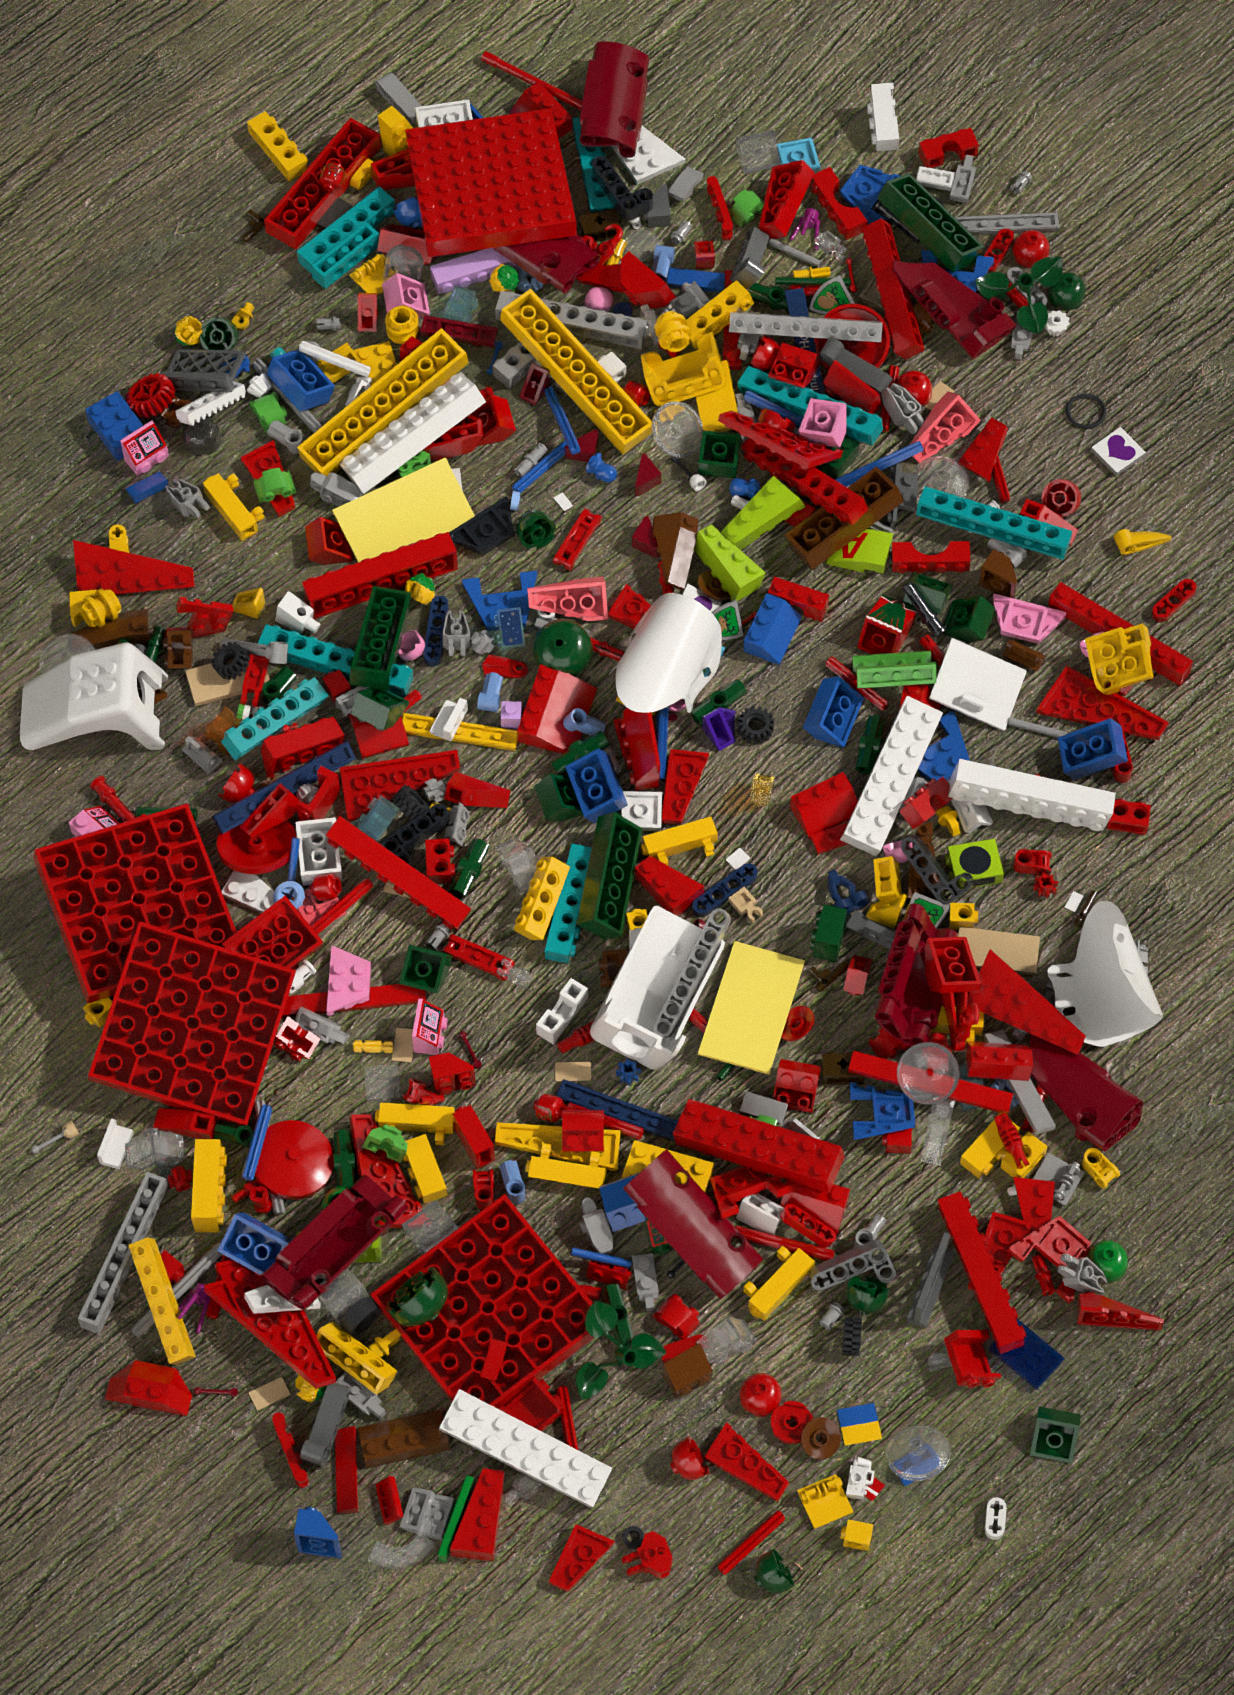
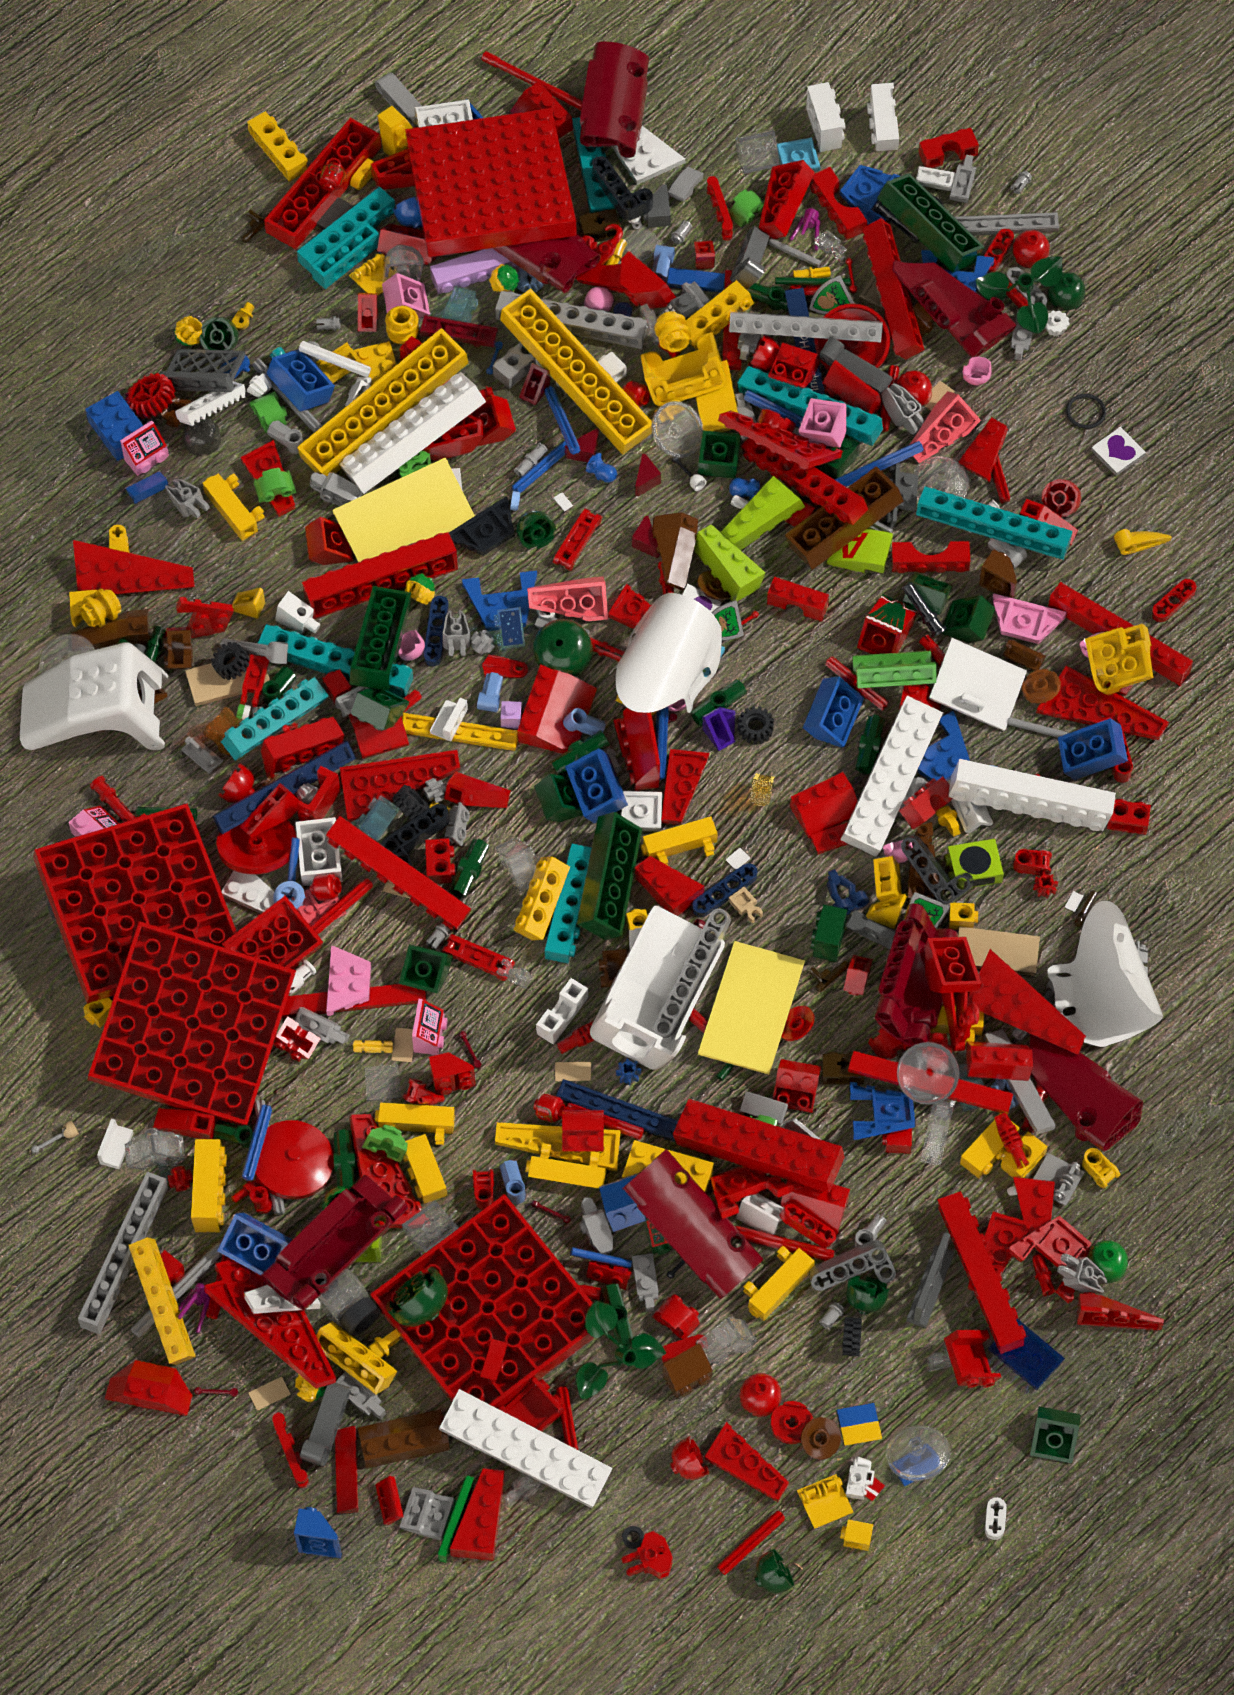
(407, 1556): clear arch -> none
(473, 1136): red brick -> none
(566, 1218): none -> dark red hinge
(578, 1557): red wing -> none
(772, 629): blue slope -> none
(825, 116): none -> white brick
(977, 371): none -> bright pink hair
(1041, 686): none -> dark orange tile

